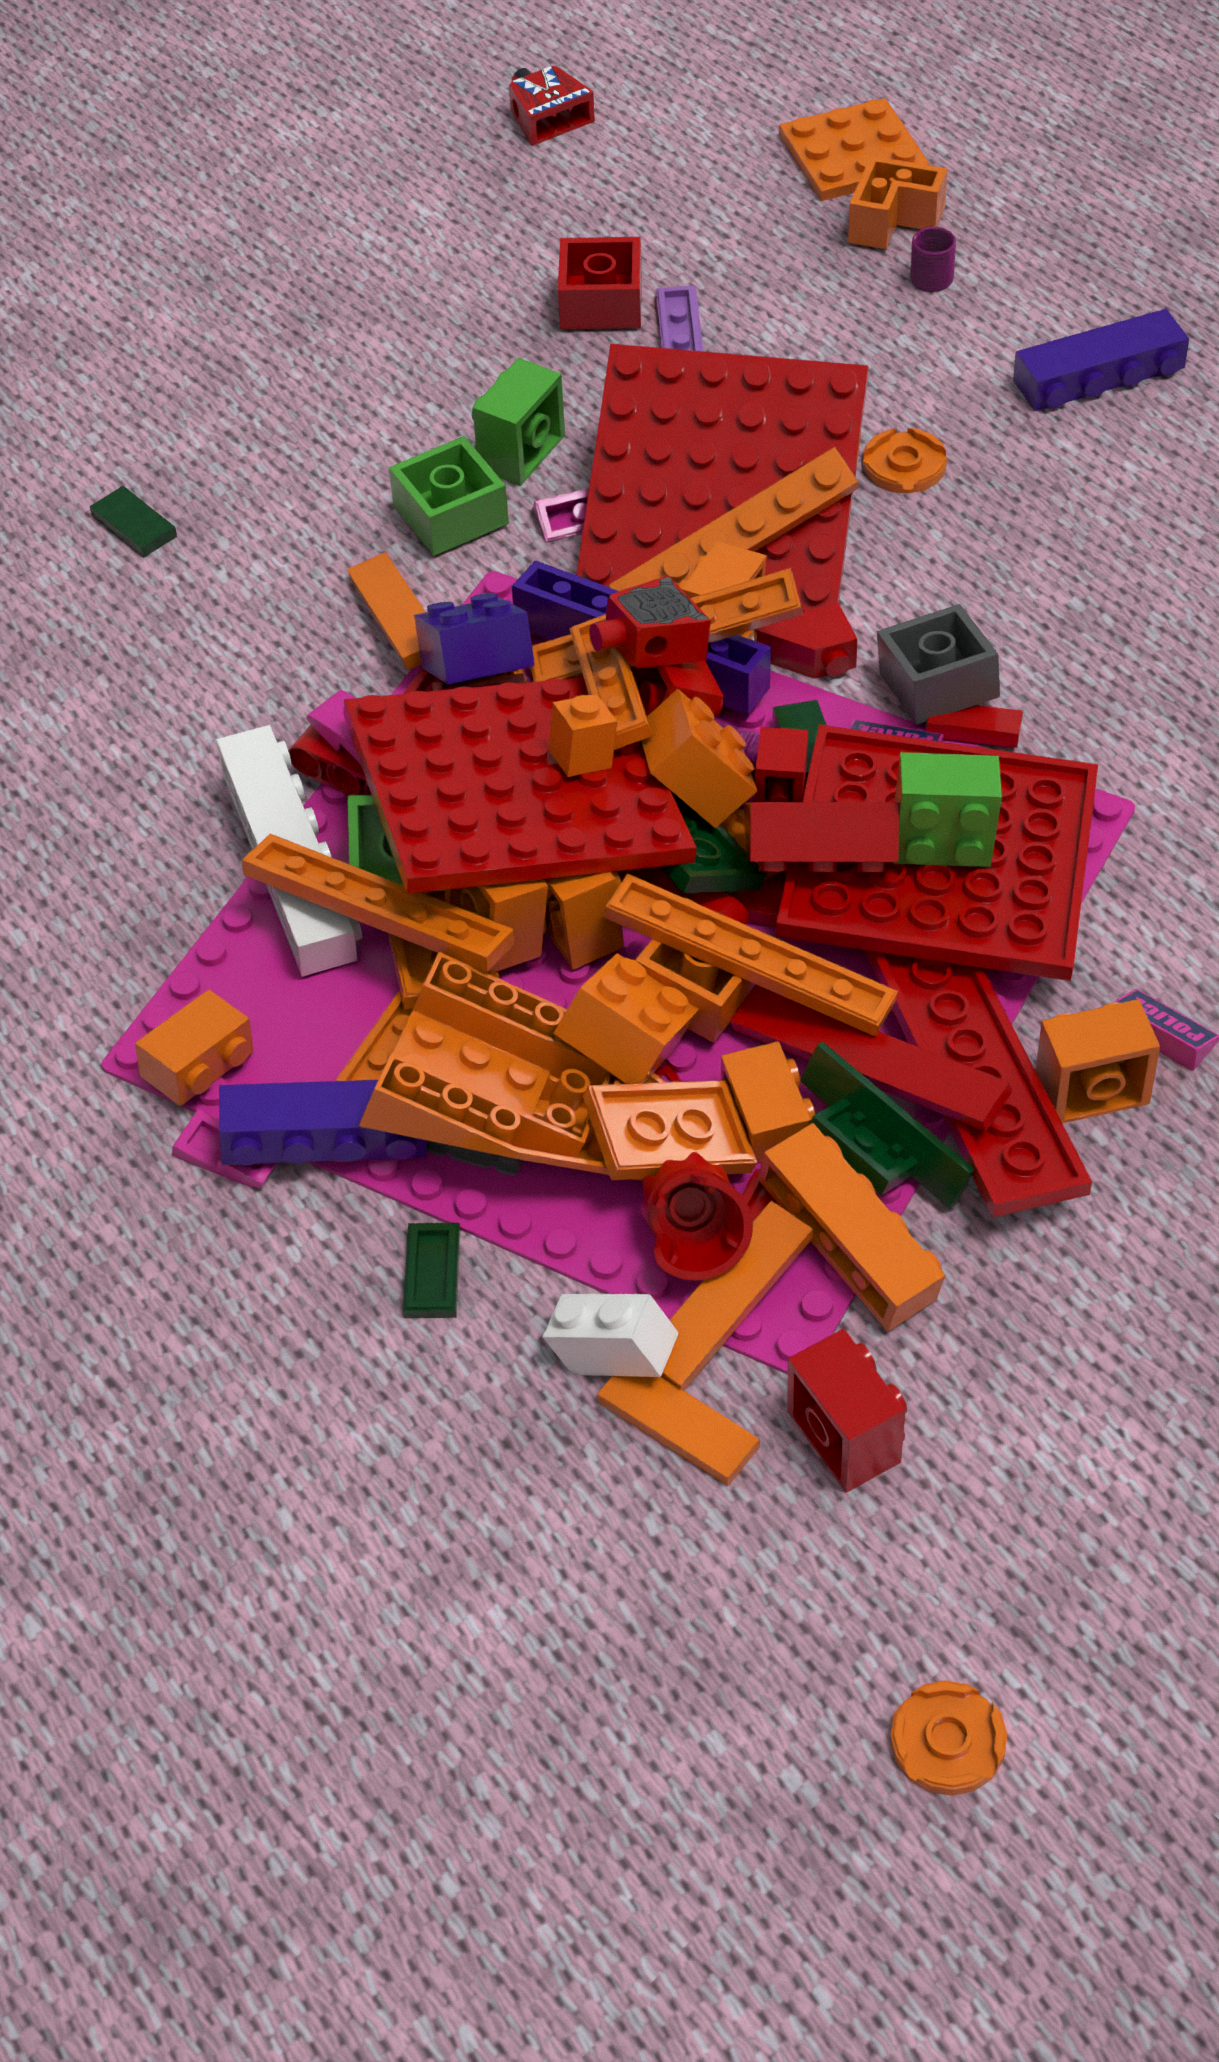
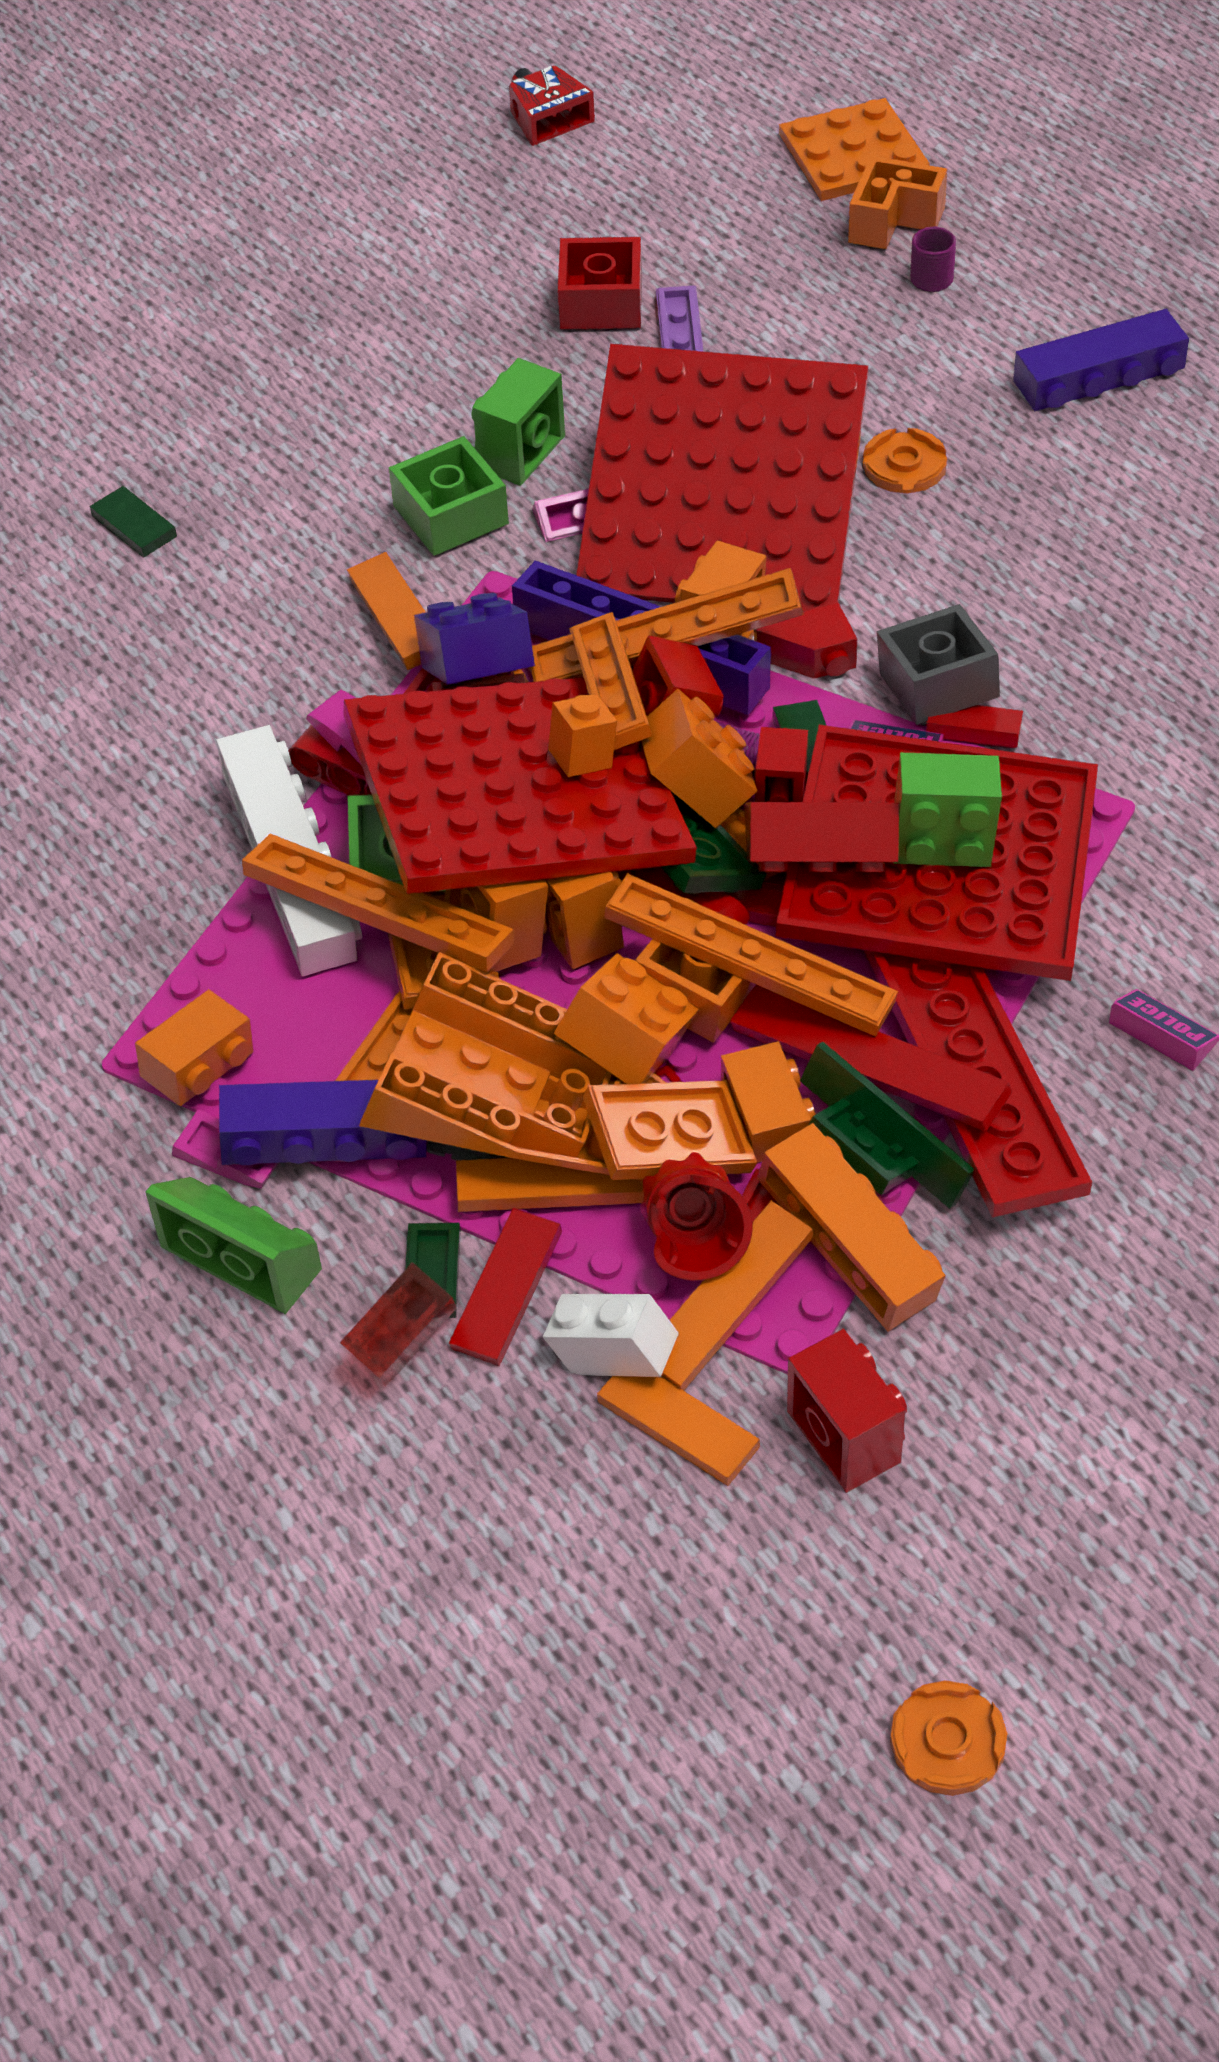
(234, 1241): none -> bright green slope
(399, 1324): none -> clear red brick
(506, 1287): none -> red tile
(528, 1184): none -> orange tile
(653, 626): red torso -> none
(755, 520): orange plate -> none
(1098, 1060): orange brick -> none

